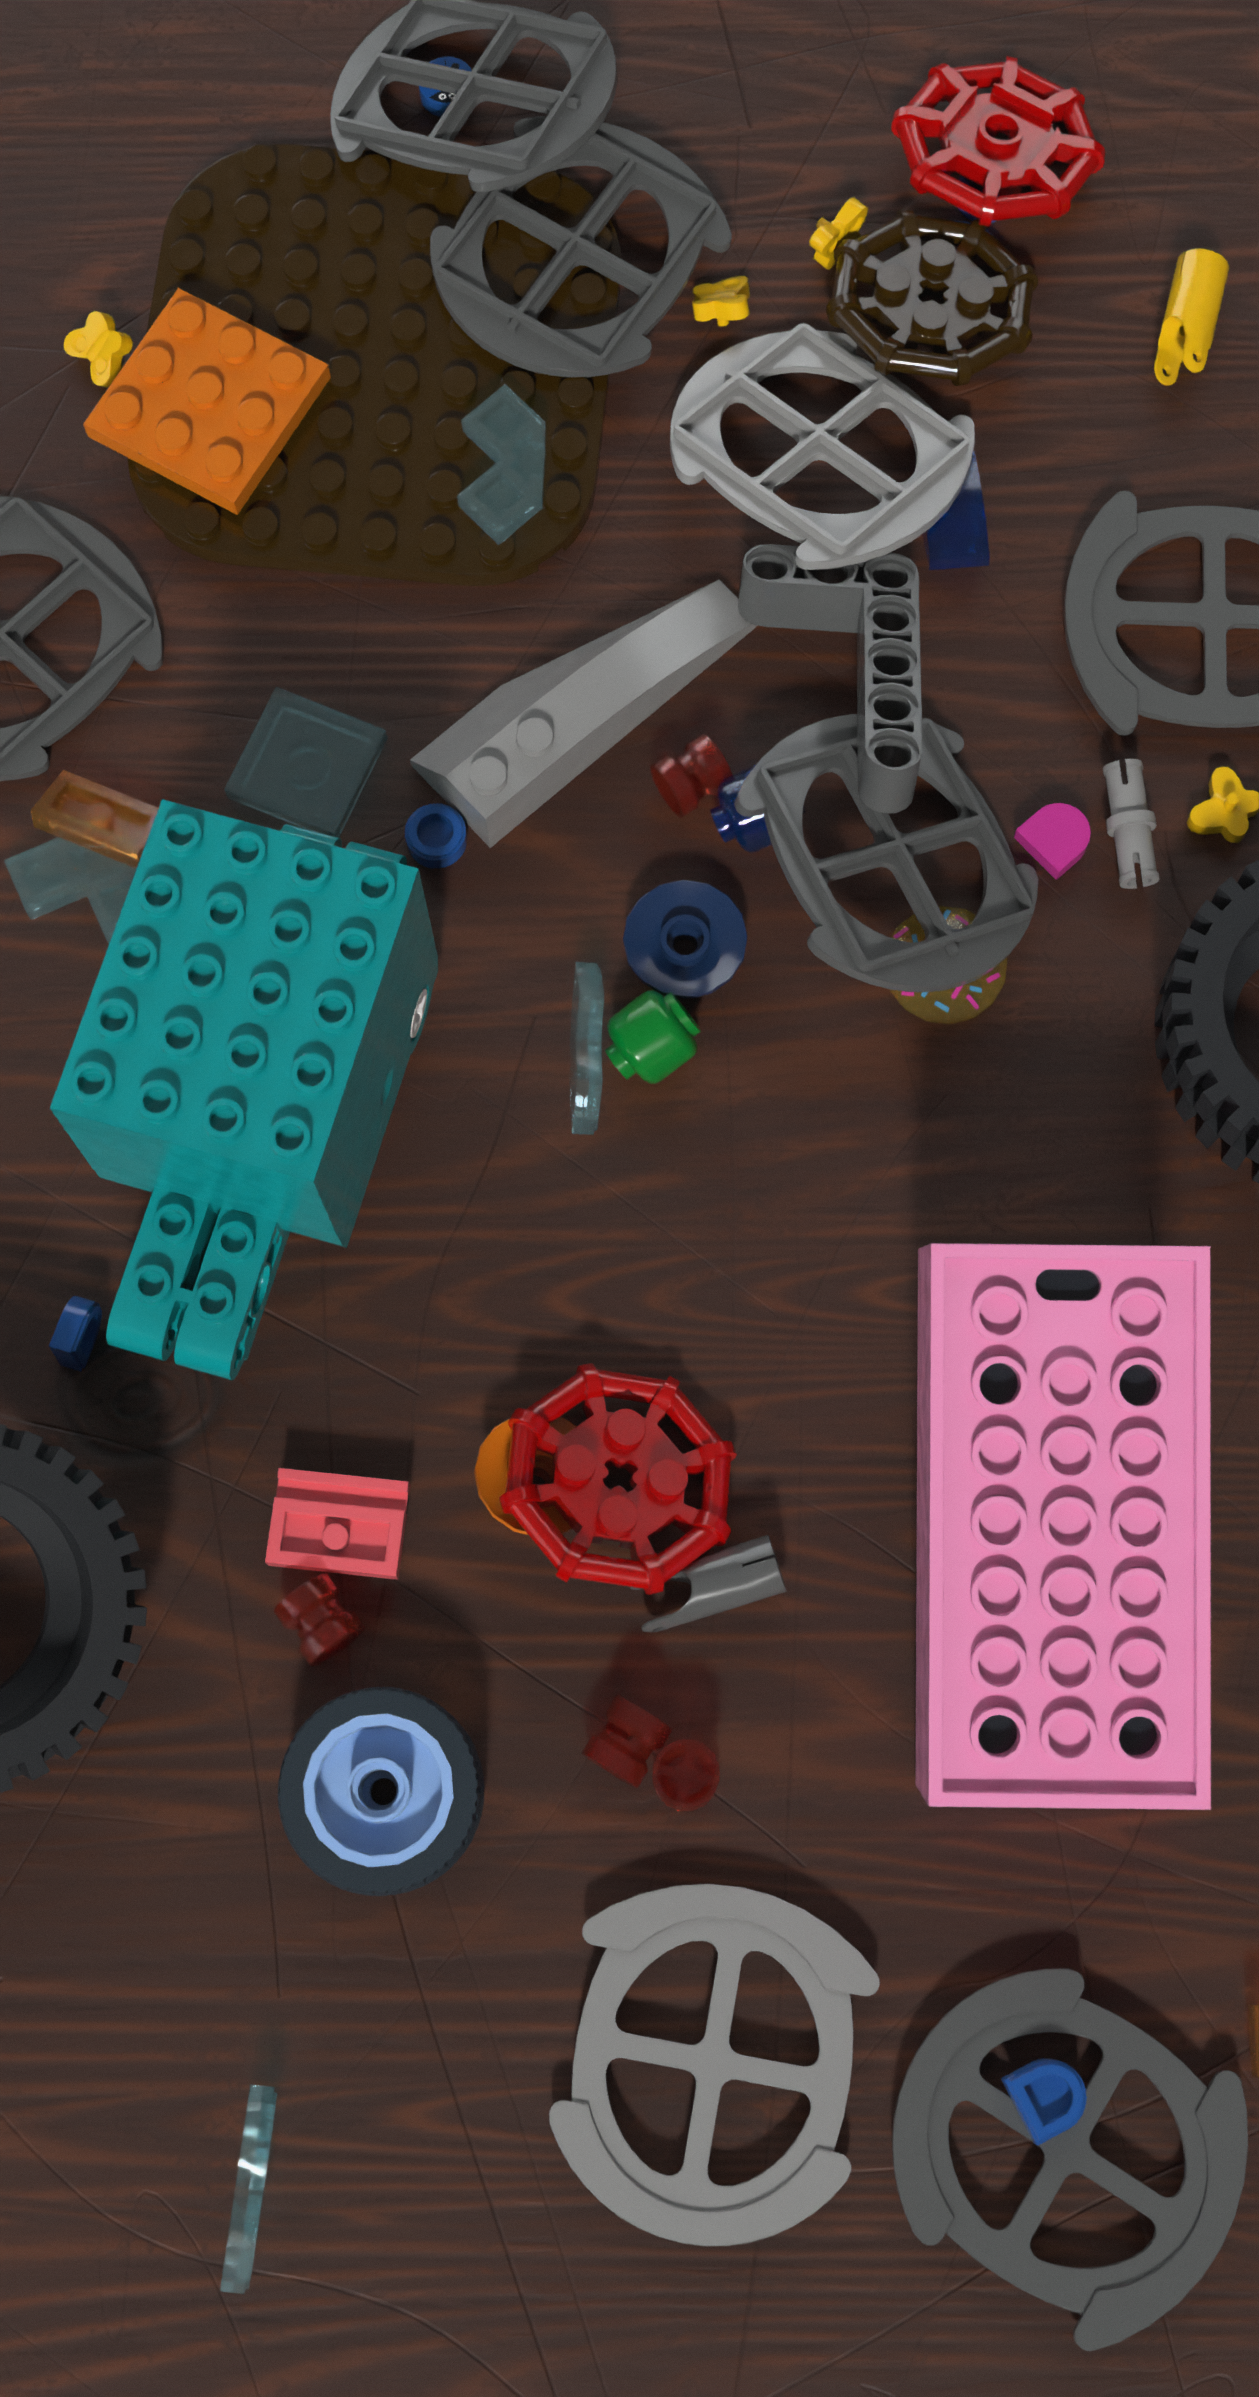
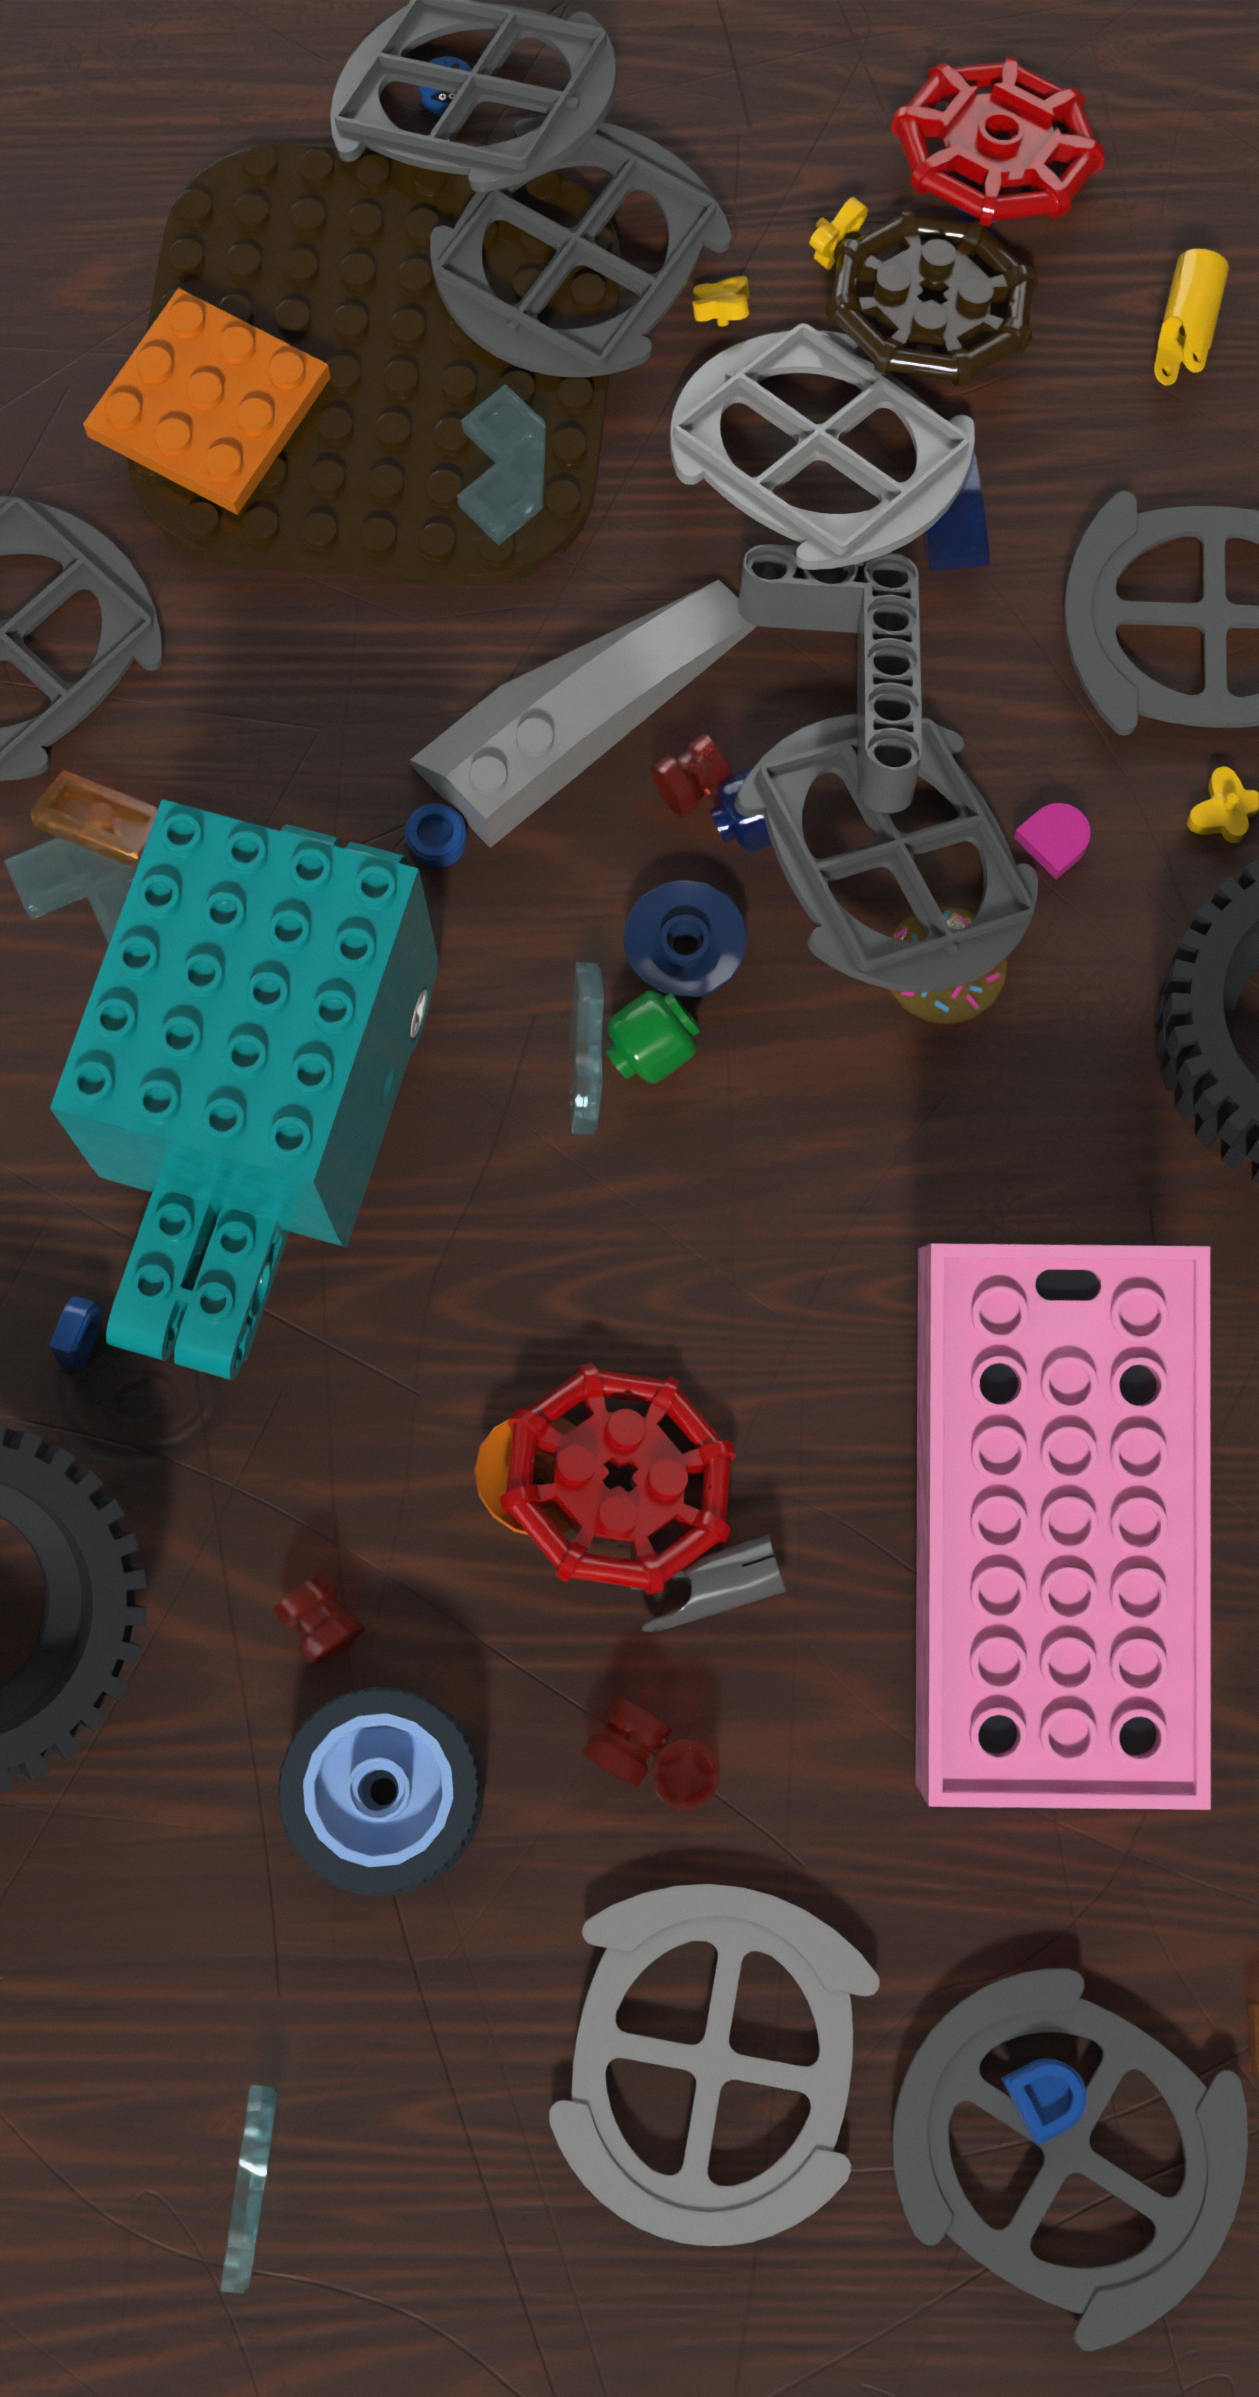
(100, 345): yellow piece -> none
(306, 763): clear light blue tile -> none
(338, 1523): coral plate -> none
(1131, 823): light grey pin -> none

